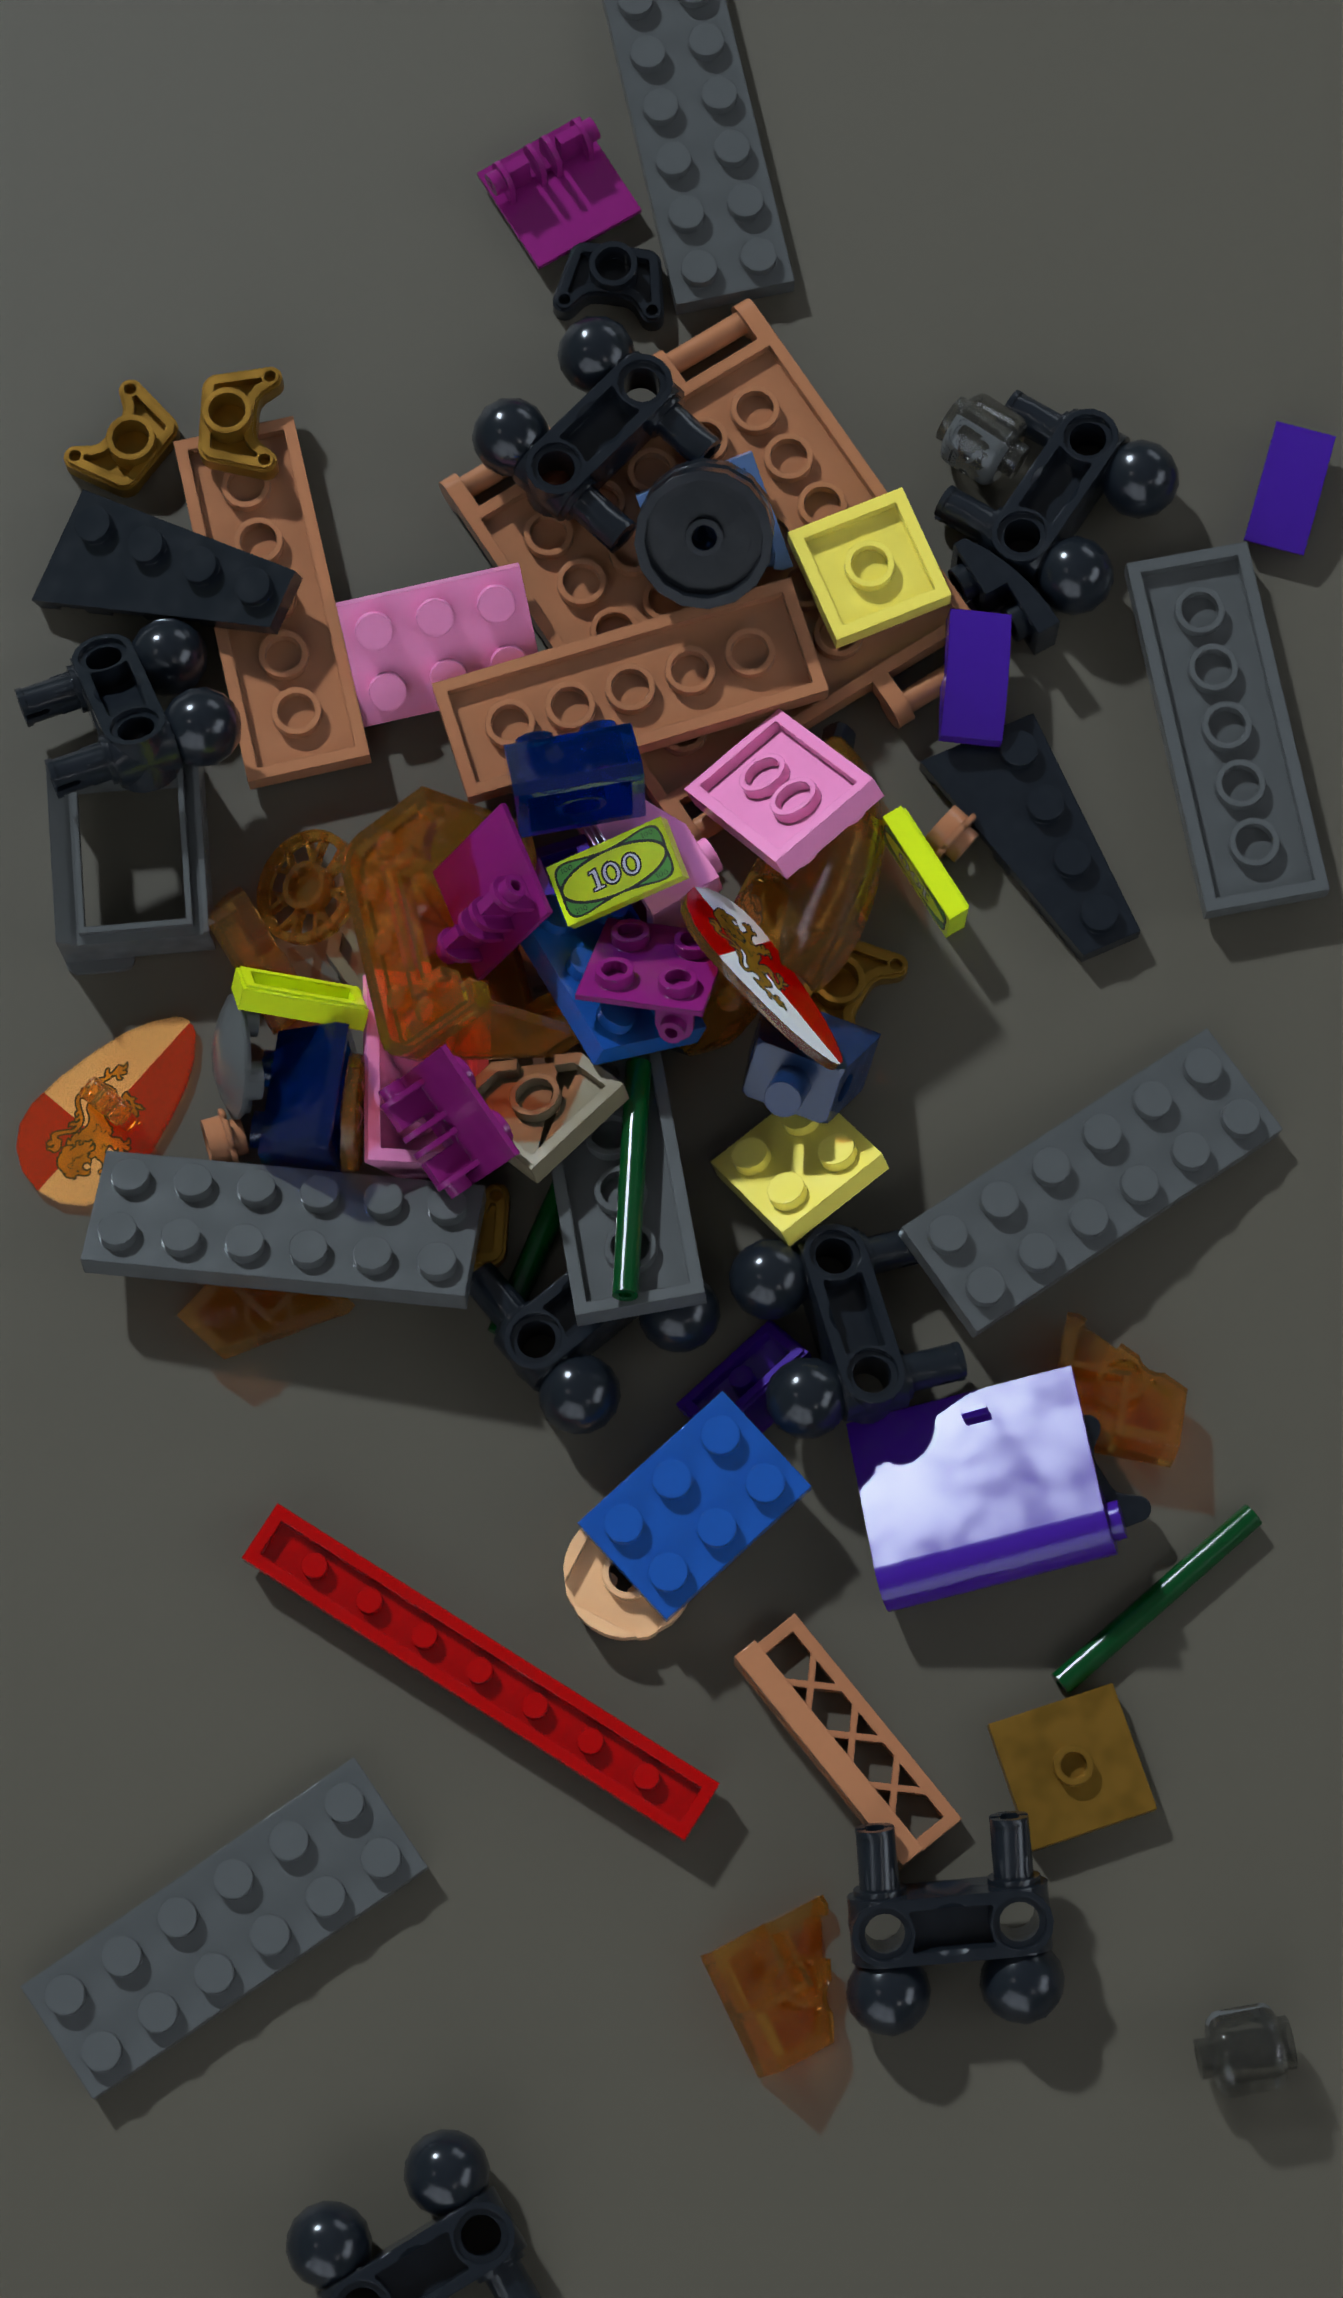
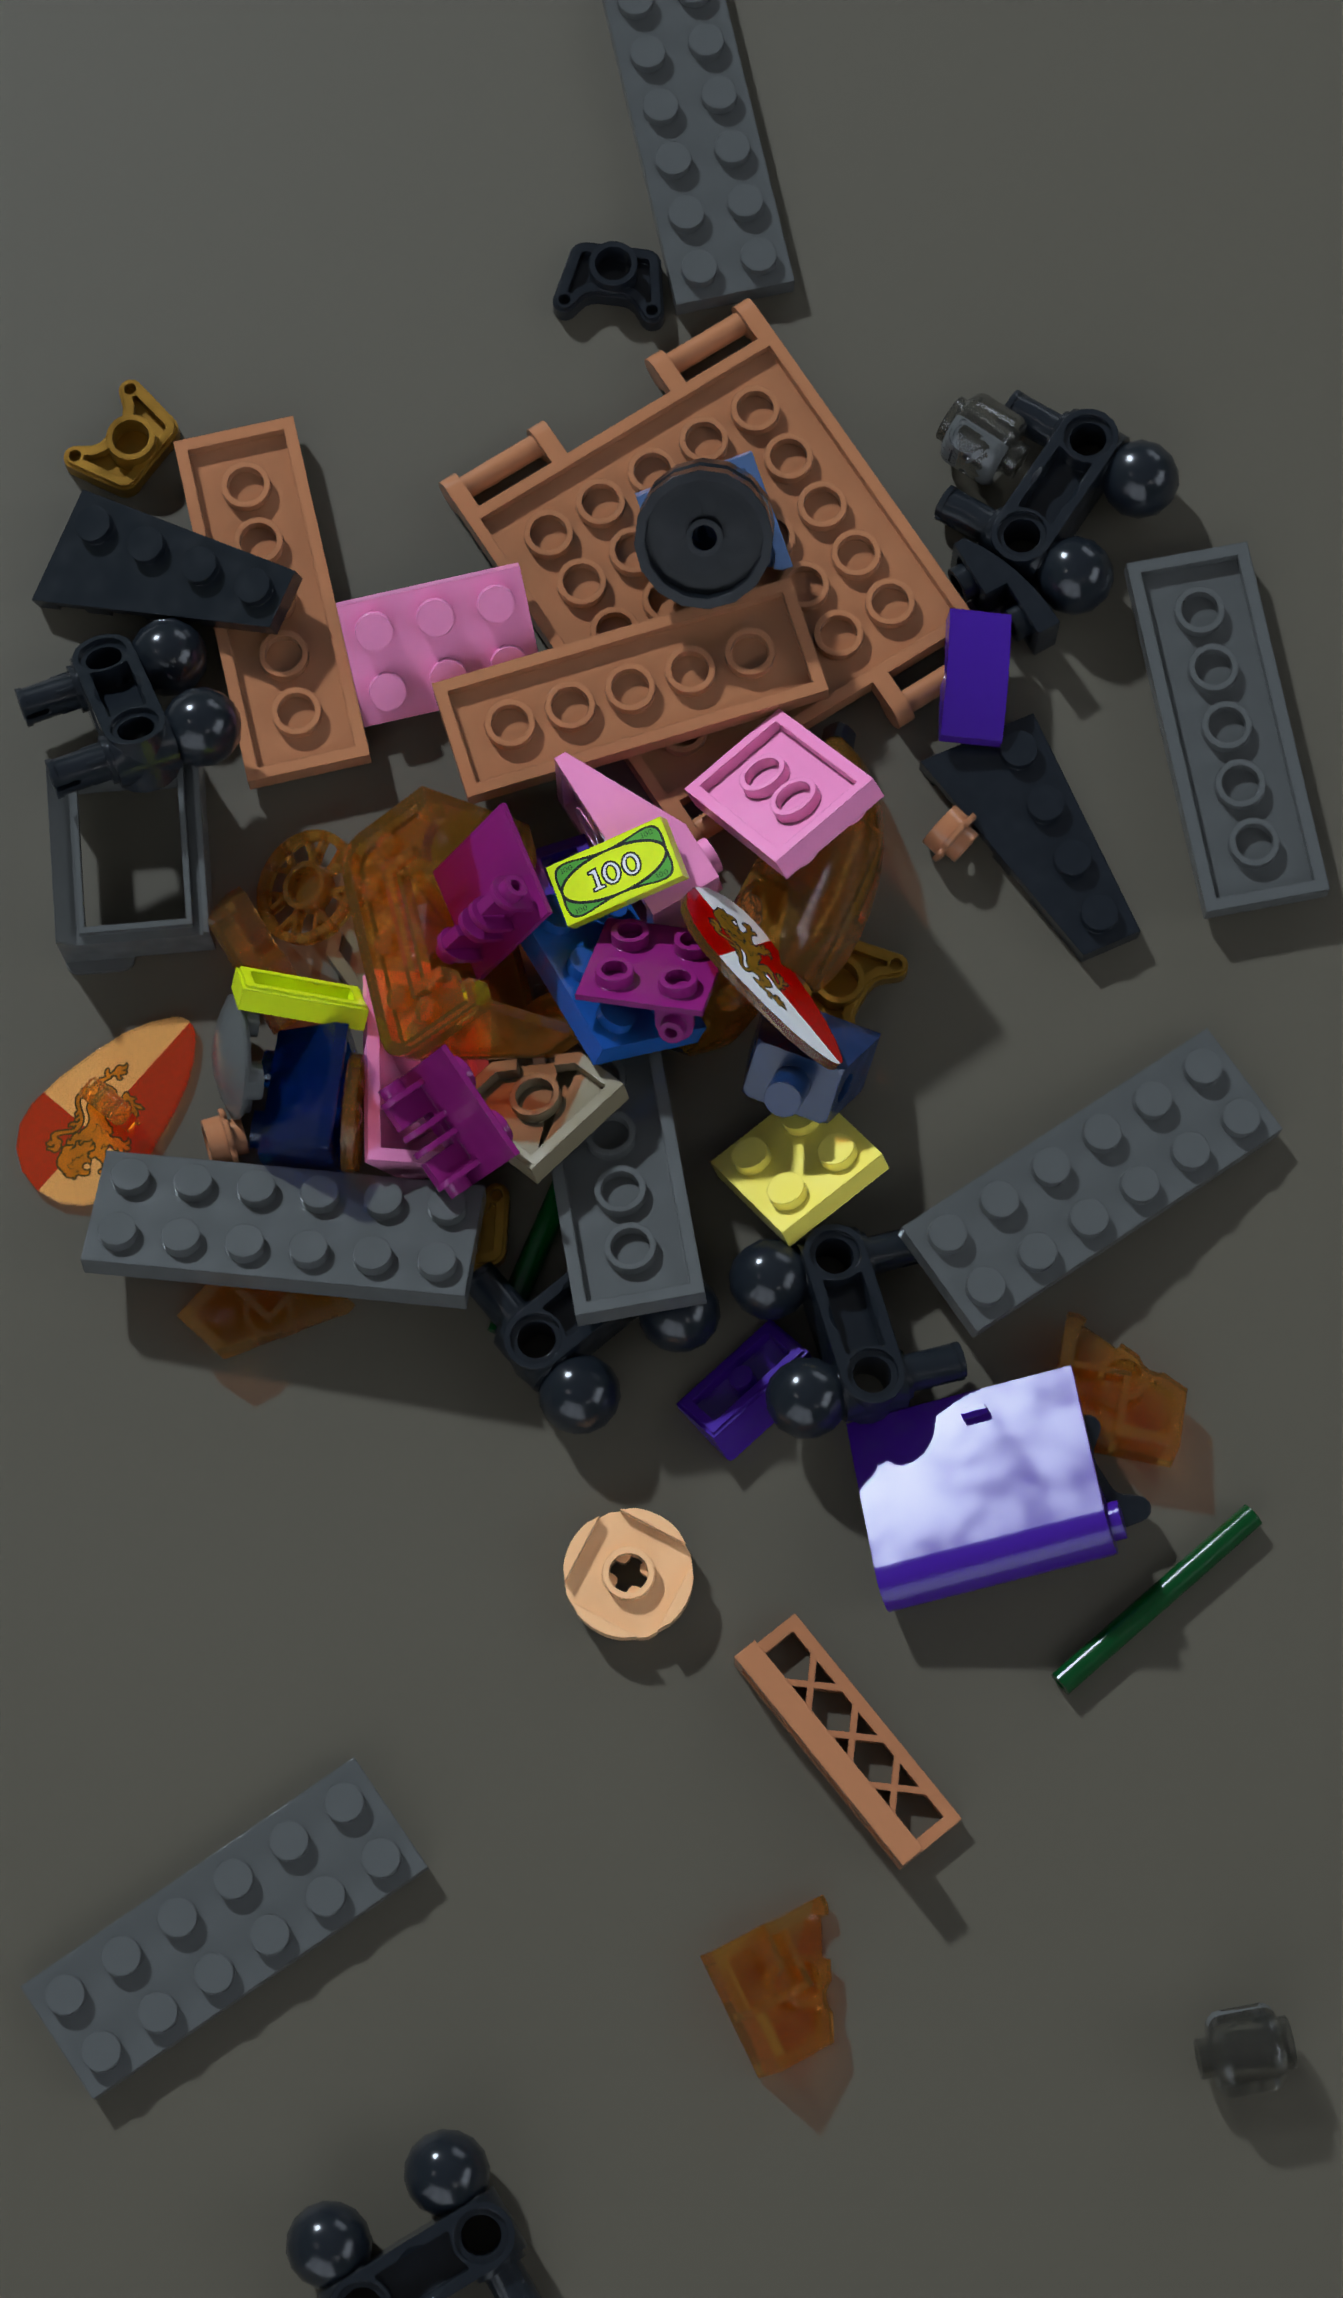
(231, 422): pearl gold piece -> none
(481, 1672): red plate -> none
(559, 191): magenta hinge -> none
(575, 778): clear blue slope -> none
(595, 434): black piece -> none
(631, 1180): dark green piece -> none
(694, 1506): blue plate -> none
(869, 567): light yellow plate -> none
(925, 871): neon yellow tile -> none
(951, 1925): black piece -> none
(1072, 1766): pearl gold plate -> none
(1289, 488): dark purple slope -> none

